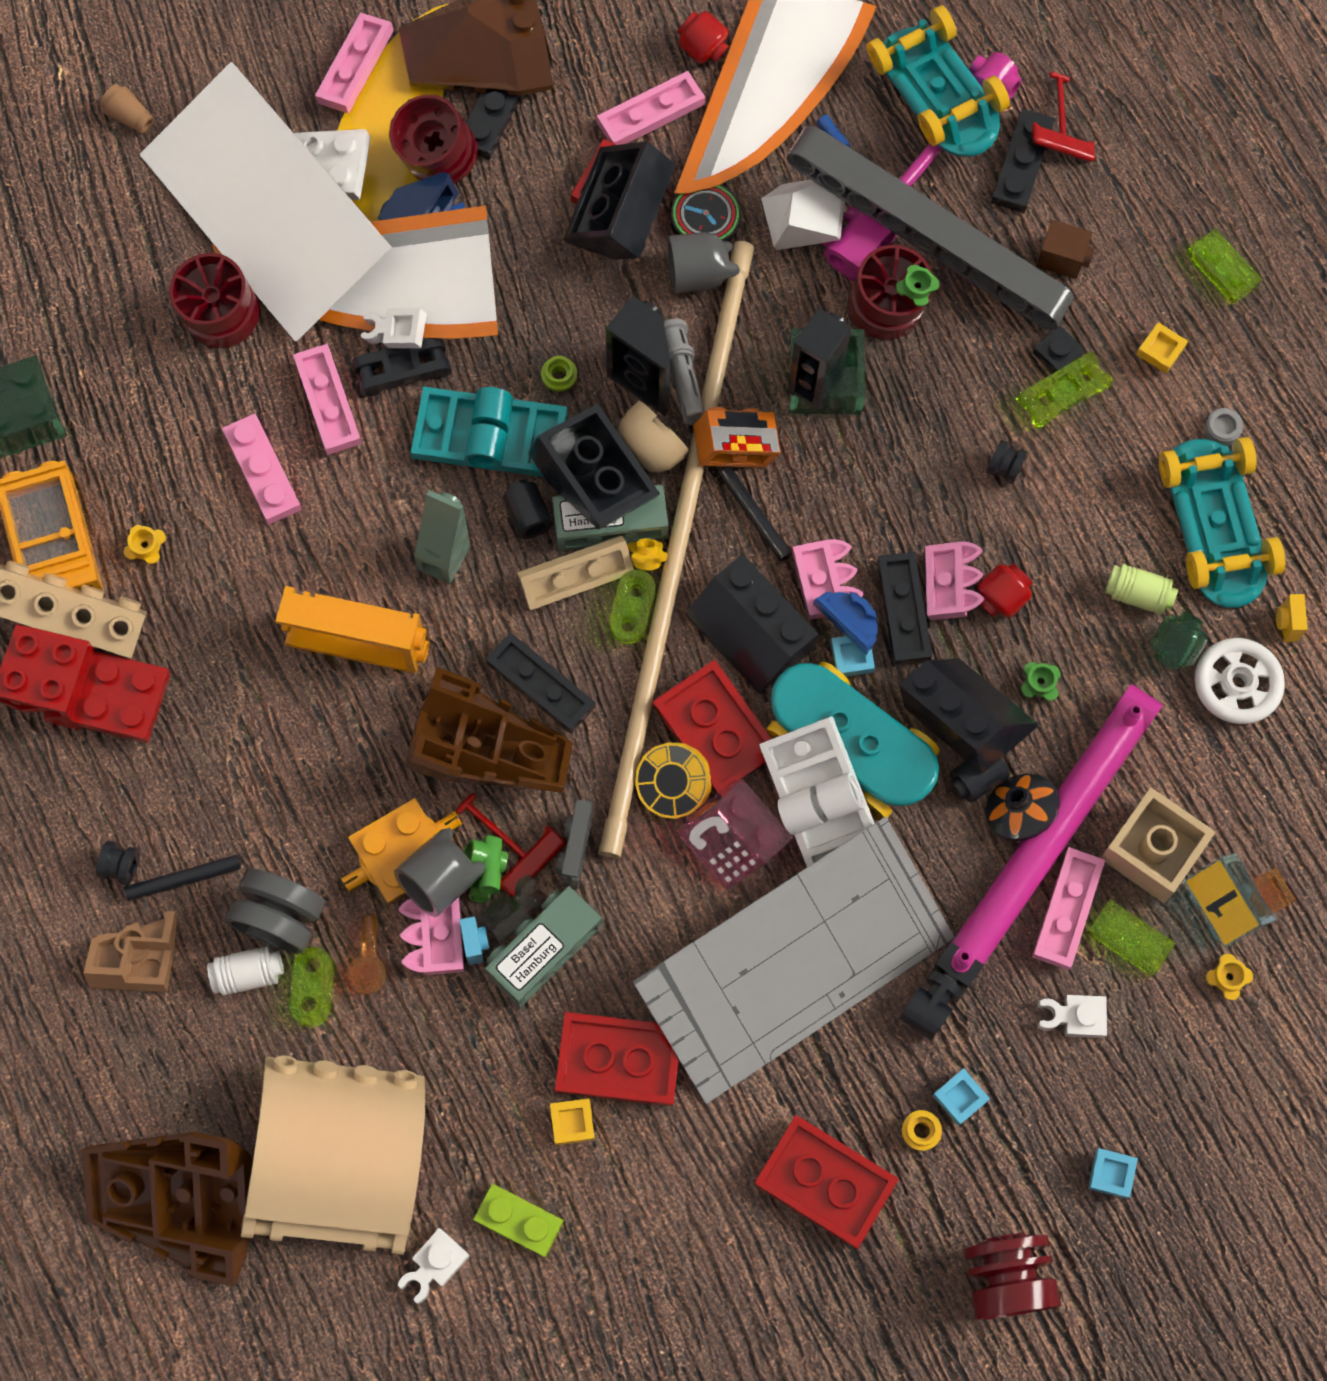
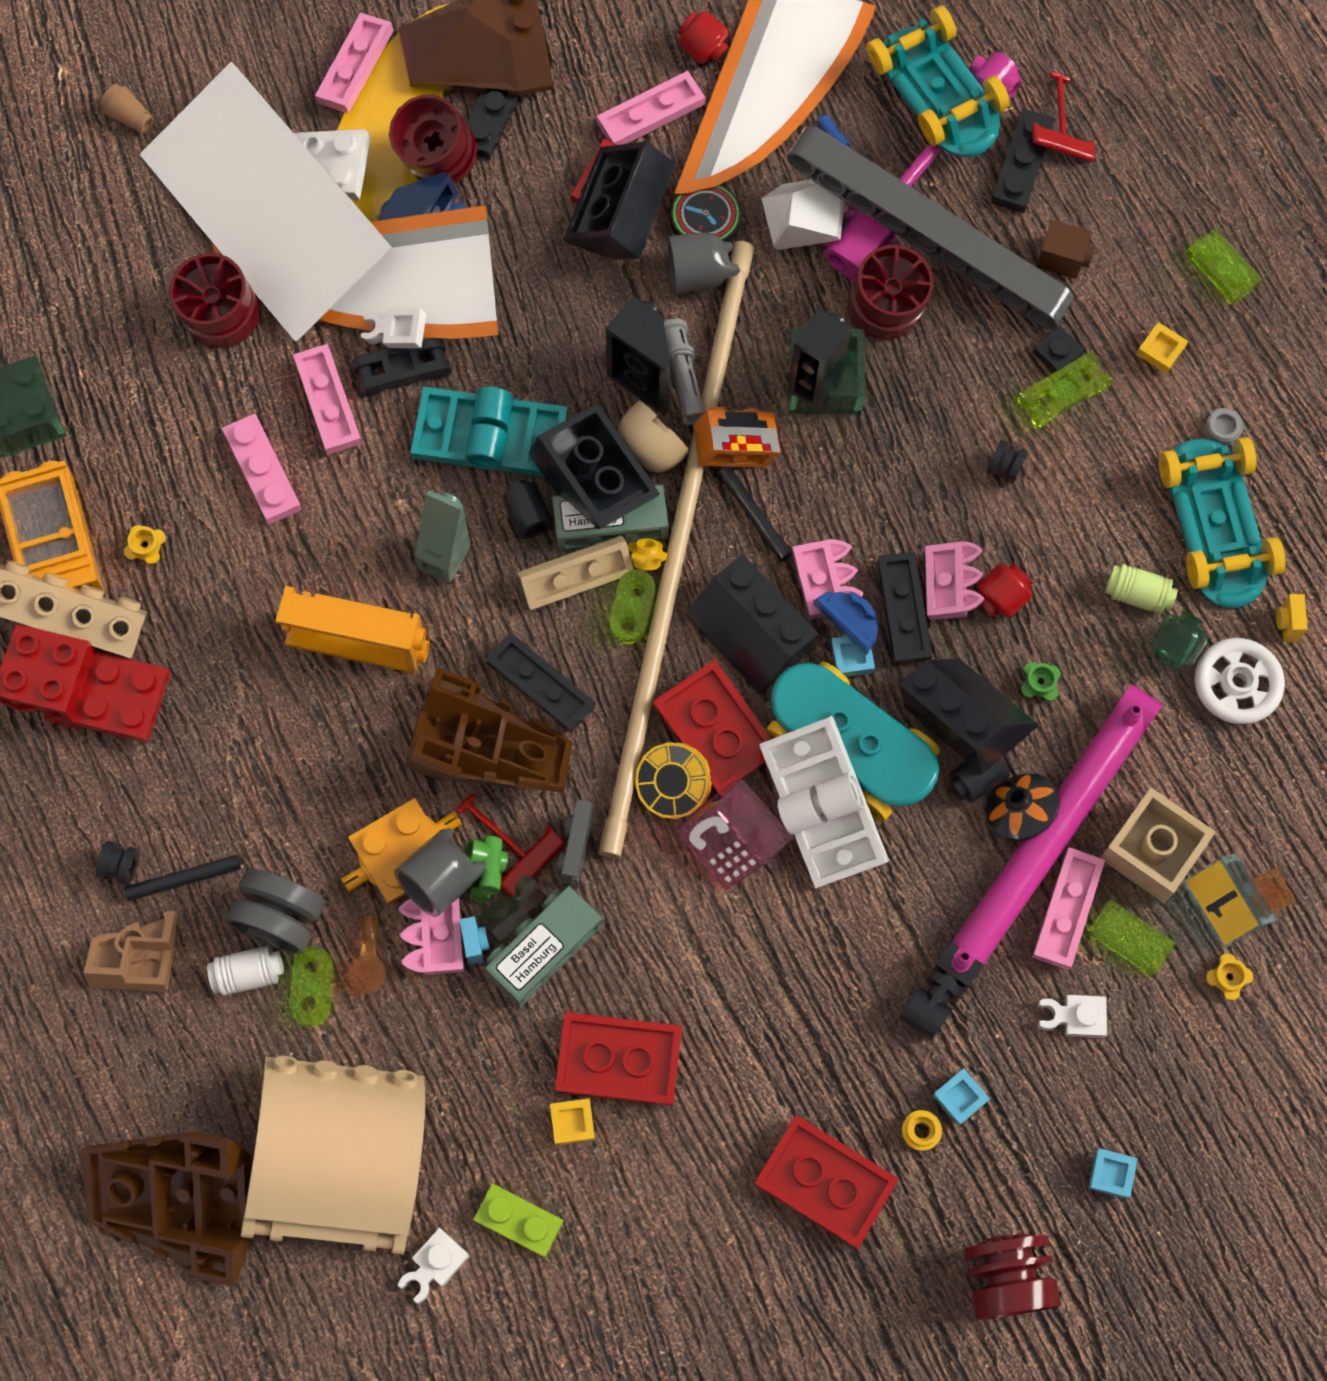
(559, 364): lime plate -> none
(794, 960): light grey sticker -> none
(918, 275): bright green plate -> none

